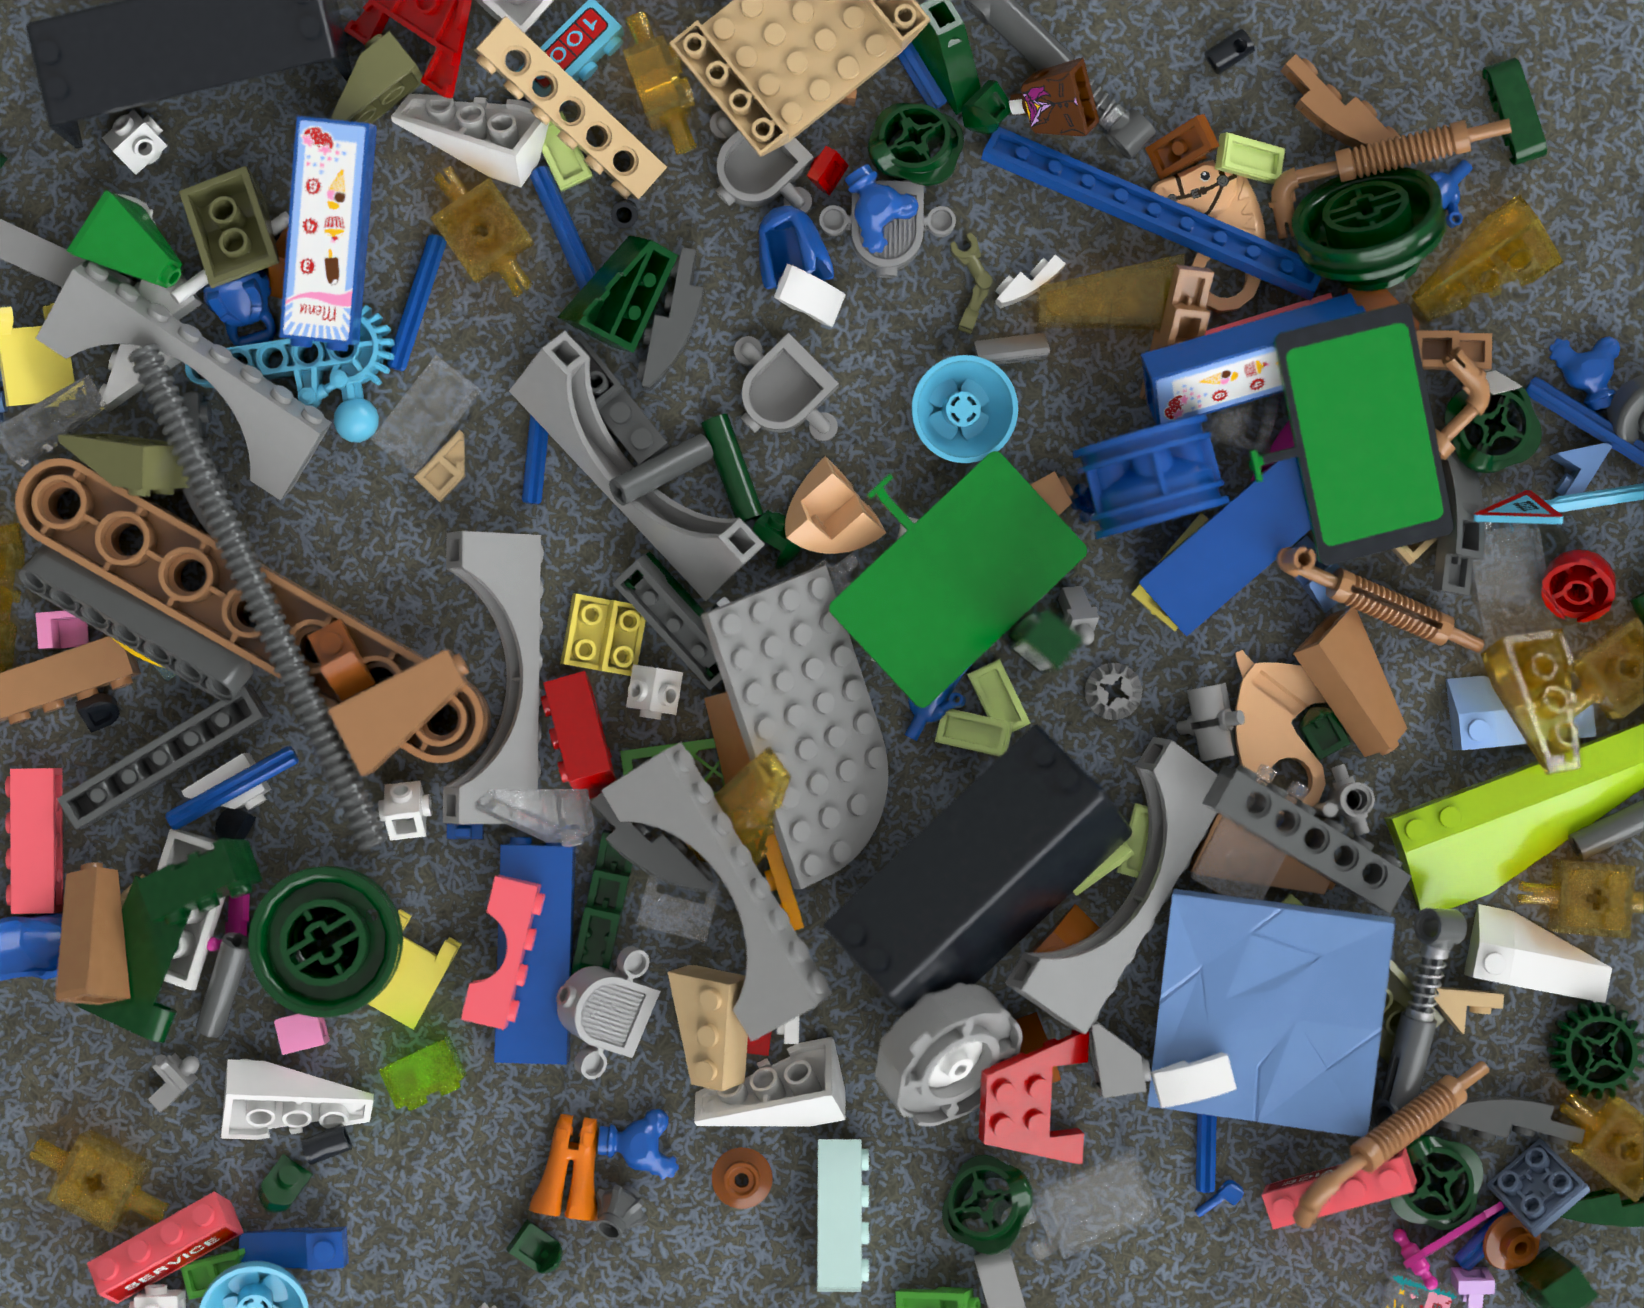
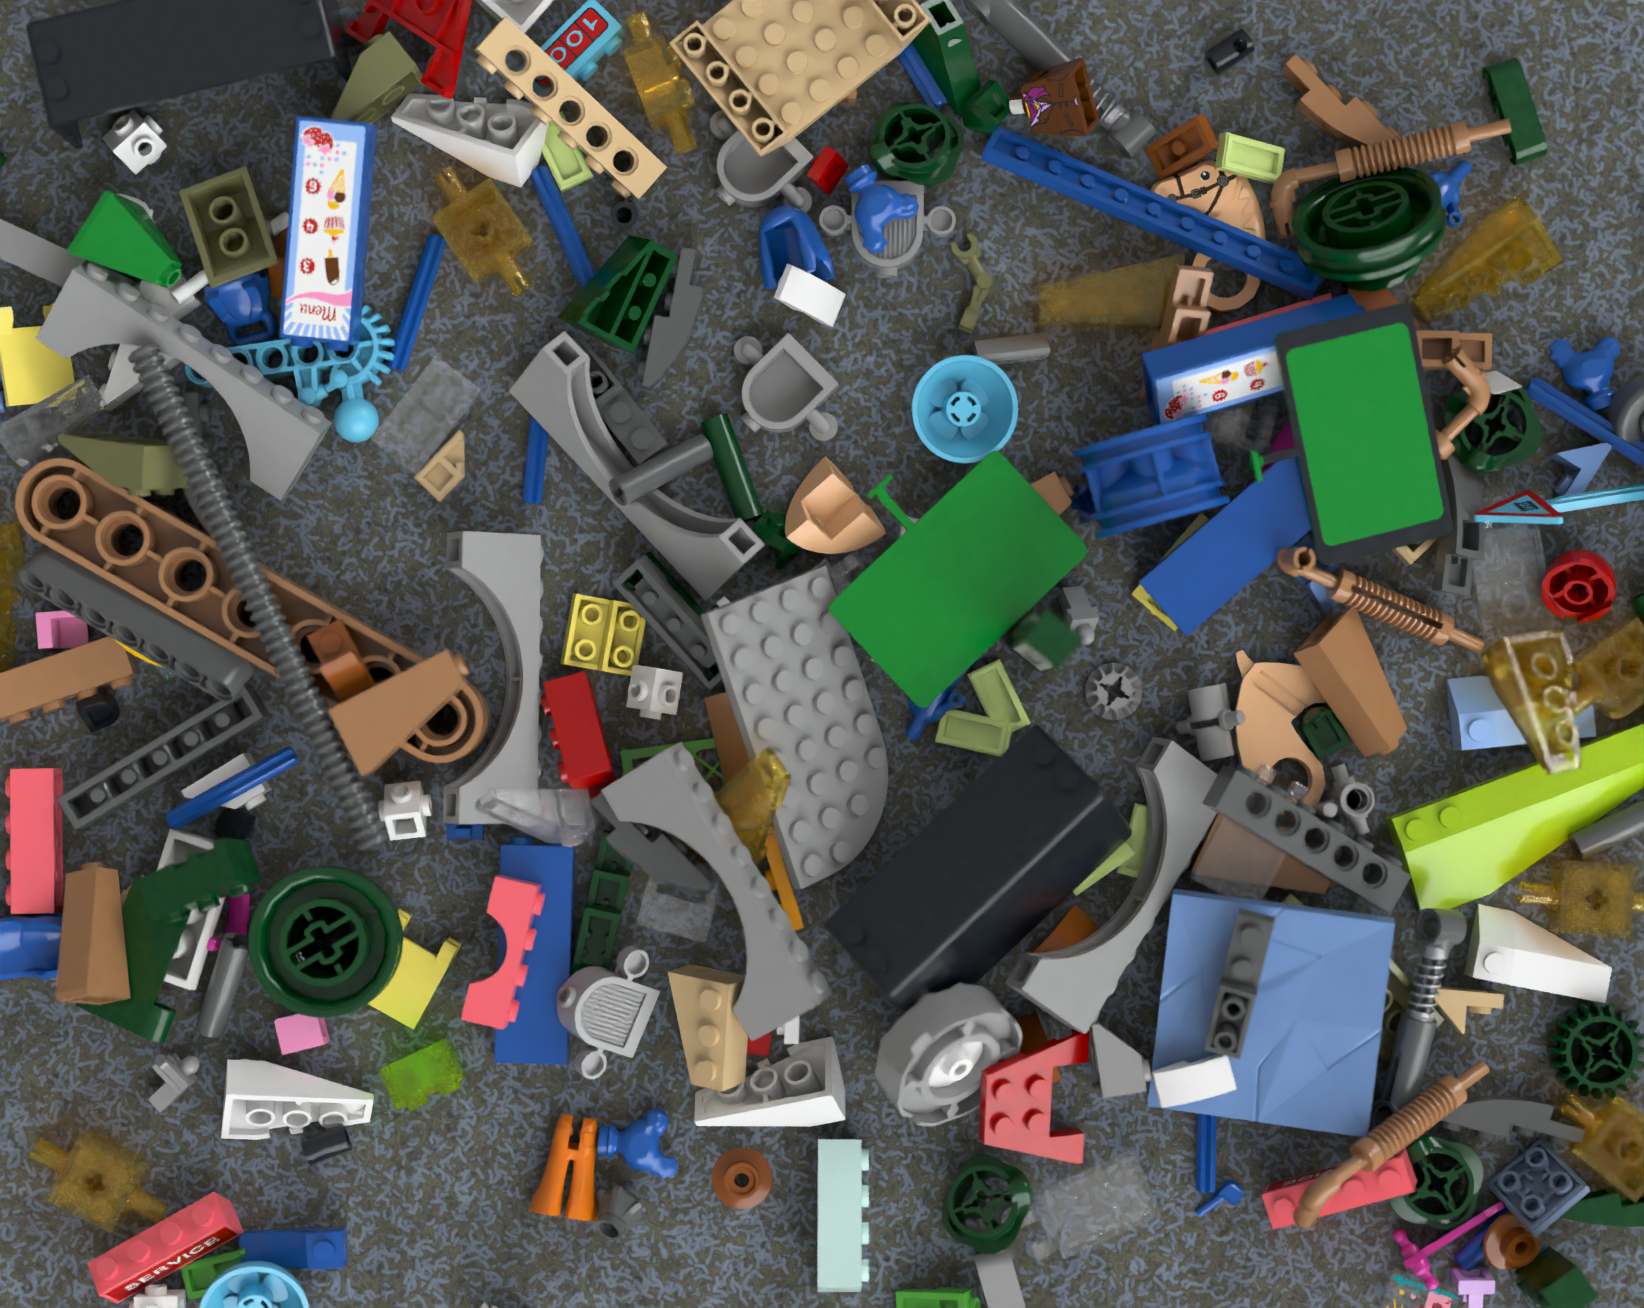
(283, 1185): dark green plate -> none
(536, 1248): dark green plate -> none
(1021, 287): white slope -> none
(1239, 983): none -> dark grey slope

